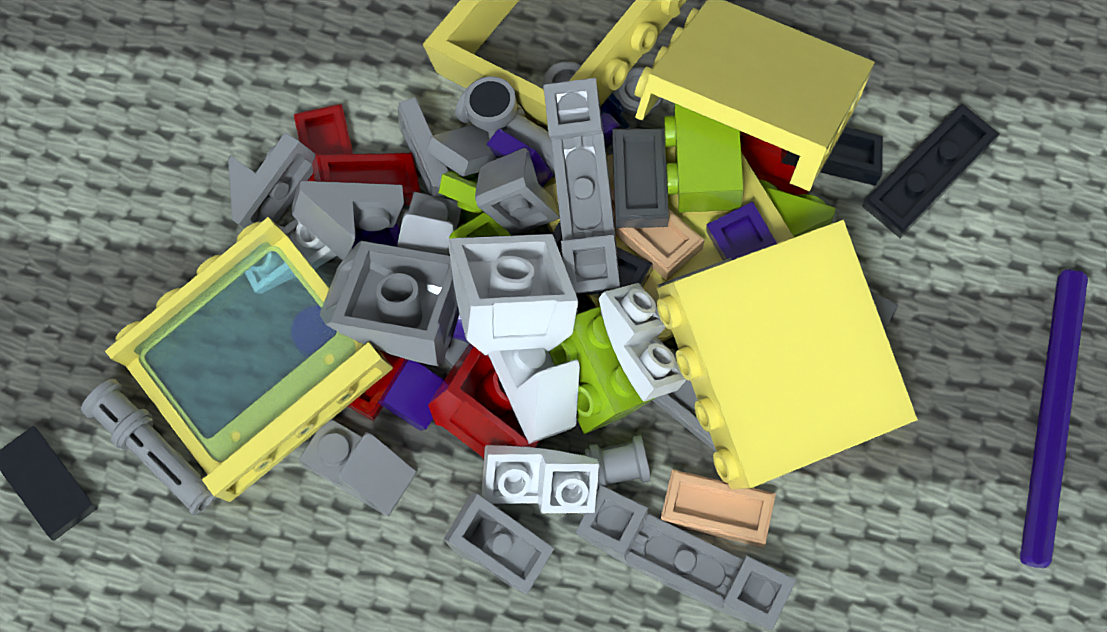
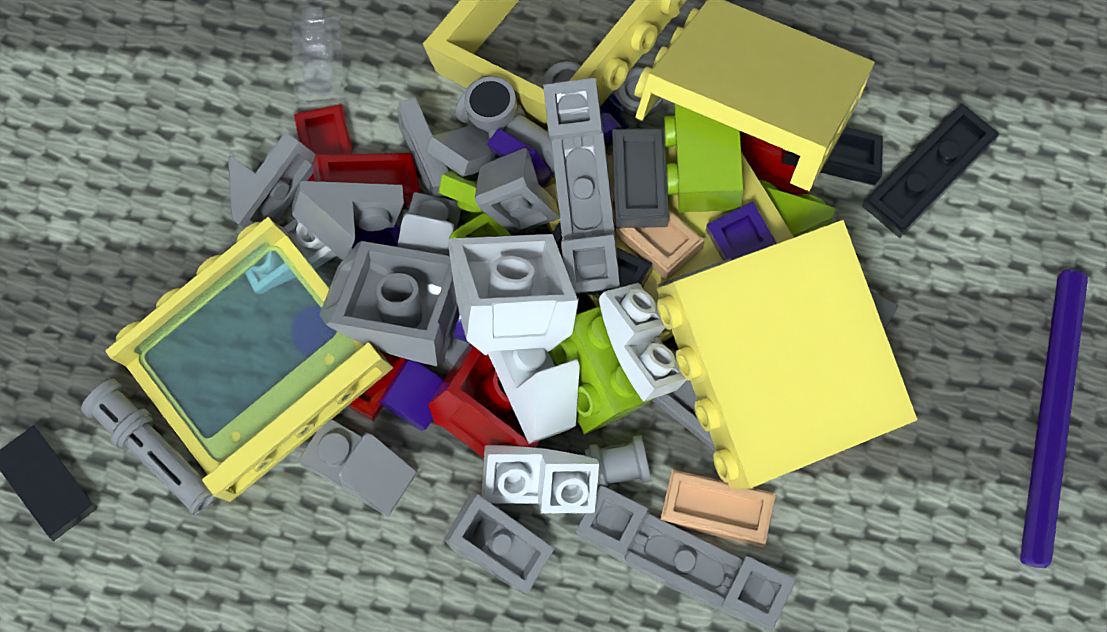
(317, 60): none -> clear plate

